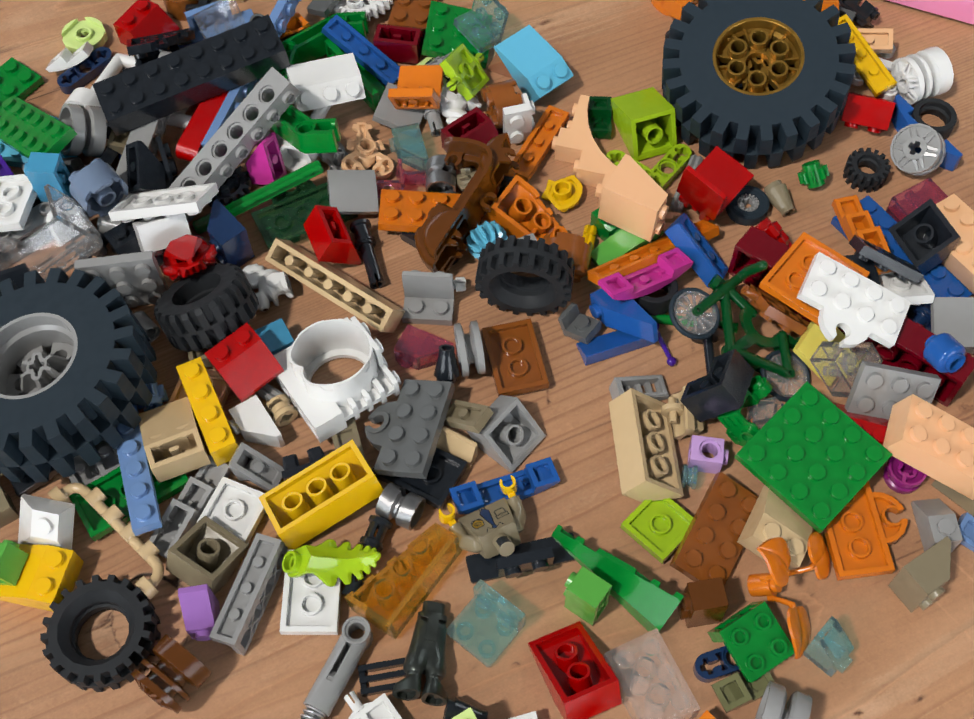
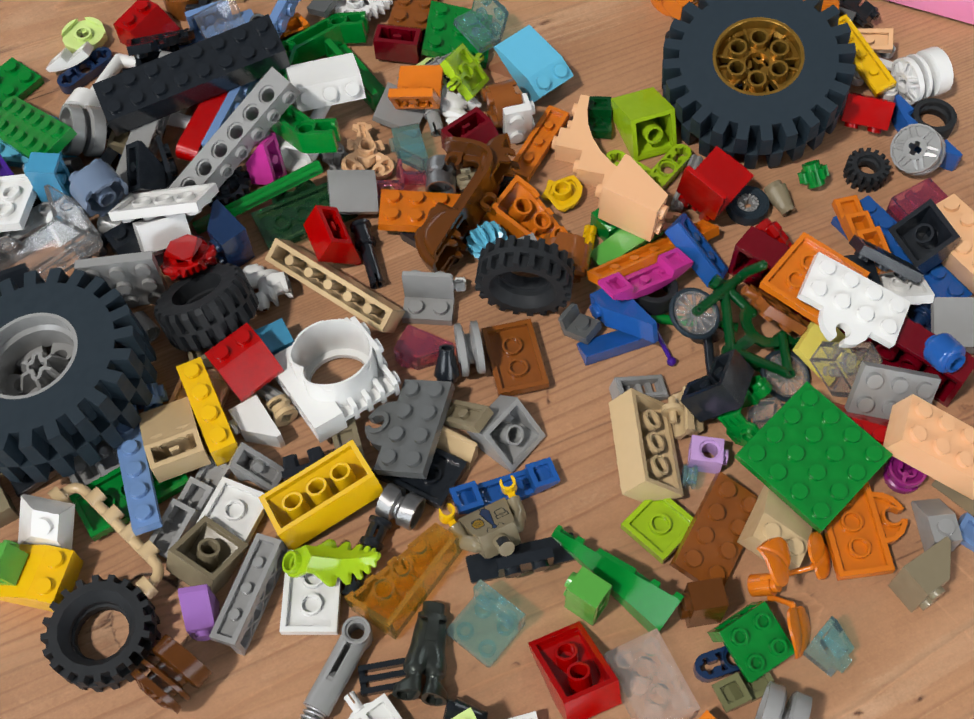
(363, 50): blue plate -> none

